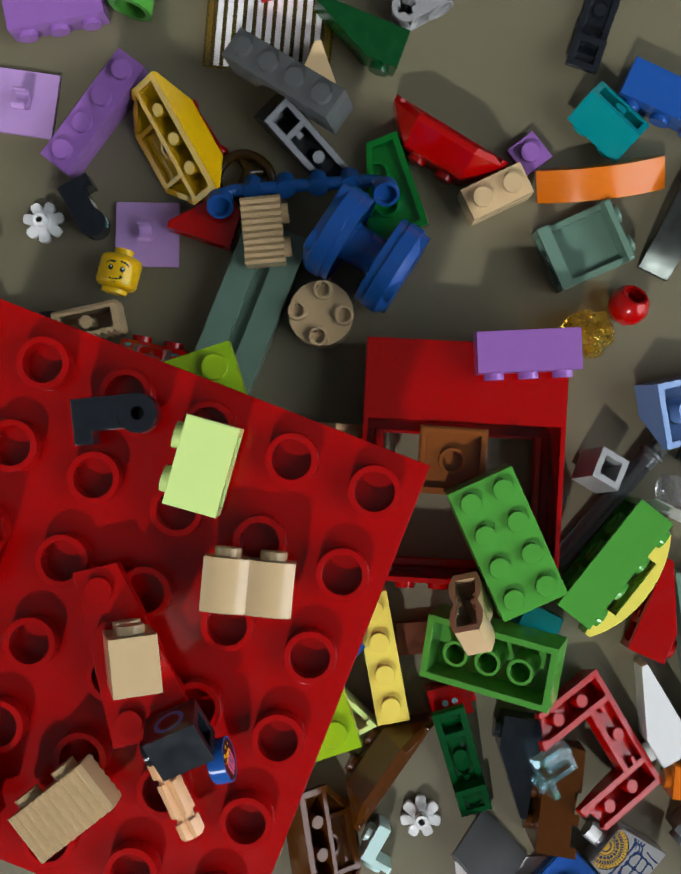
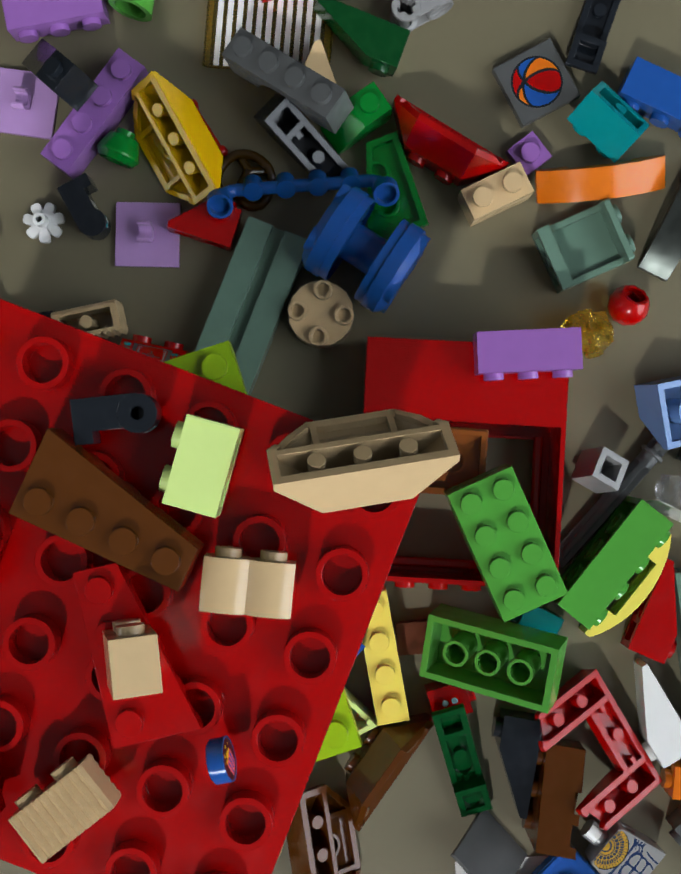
(60, 74): none -> black slope
(98, 510): none -> reddish brown wedge
(119, 272): yellow head -> none
(120, 148): none -> green cone
(178, 740): black brick -> none
(179, 805): light nougat axle -> none
(264, 231): tan brick -> none
(361, 459): none -> tan wedge
(368, 114): none -> green slope
(374, 838): light aqua bracket -> none
(420, 815): white plant -> none
(471, 613): tan brick -> none
(535, 83): none -> tile
(552, 767): clear light blue bracket -> none

